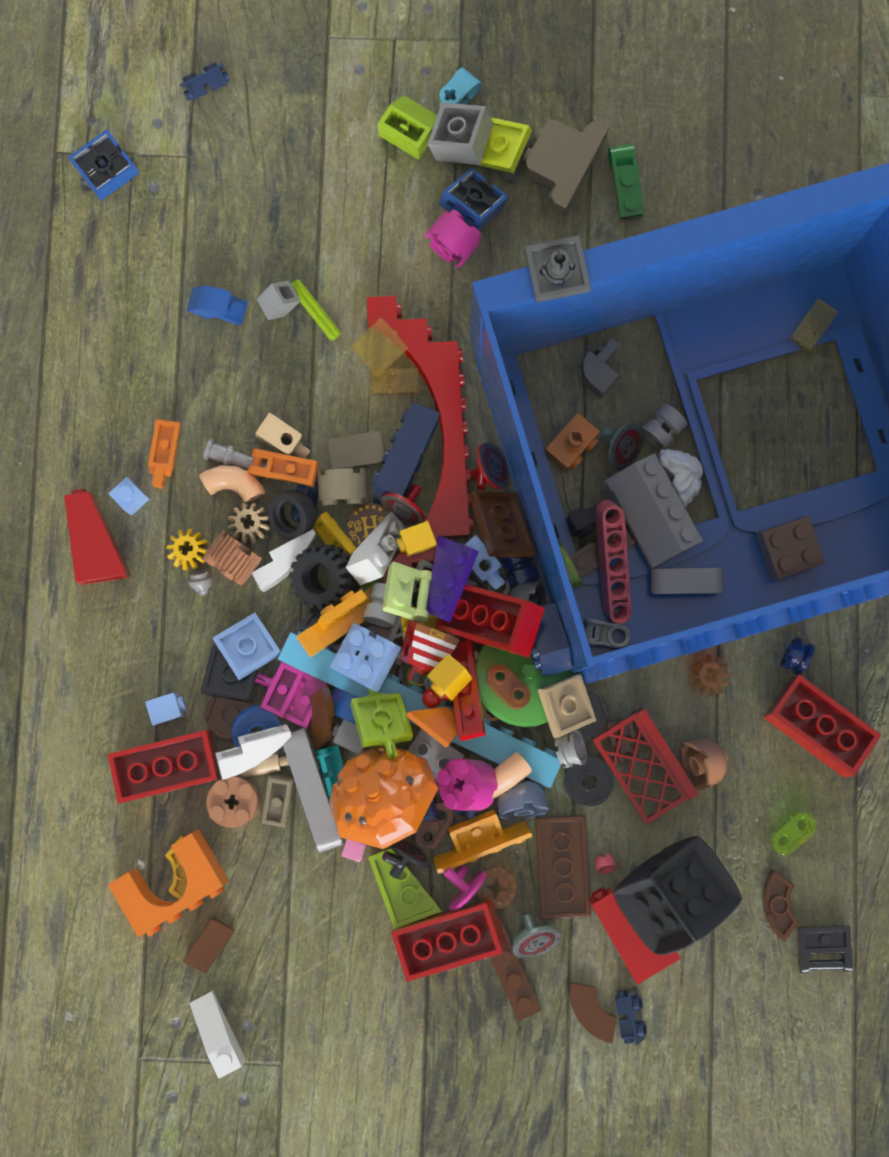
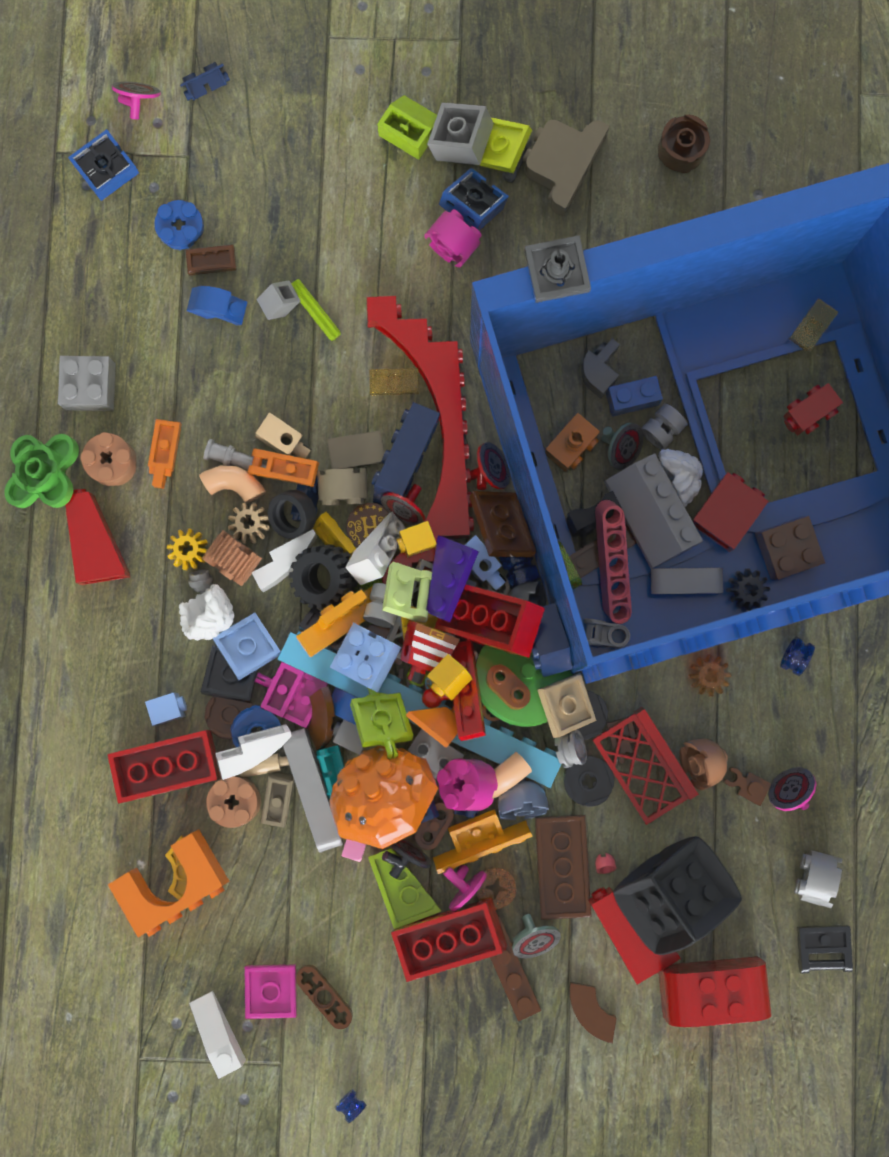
(41, 471): none -> bright green plant
(86, 383): none -> light grey brick
(95, 458): none -> nougat brick
(129, 496): light blue brick -> none
(132, 93): none -> shield
(189, 233): none -> blue plate
(206, 614): none -> white hair
(209, 945): reddish brown slope -> none
(211, 260): none -> reddish brown plate
(270, 991): none -> dark pink tile
(341, 1007): none -> reddish brown beam
(350, 1106): none -> clear blue wheel
(379, 347): clear yellow piece -> none
(460, 88): medium azure piece -> none
(626, 180): green plate -> none
(632, 1026): dark blue hinge -> none
(634, 396): none -> blue brick
(681, 156): none -> reddish brown brick
(715, 992): none -> red brick
(729, 511): none -> red brick
(750, 787): none -> reddish brown plate
(752, 579): none -> black gear
(777, 905): reddish brown tile -> none
(792, 789): none -> shield
(793, 835): clear neon green plate -> none
(805, 414): none -> red brick
(819, 878): none -> light grey brick
(822, 726): red brick -> none

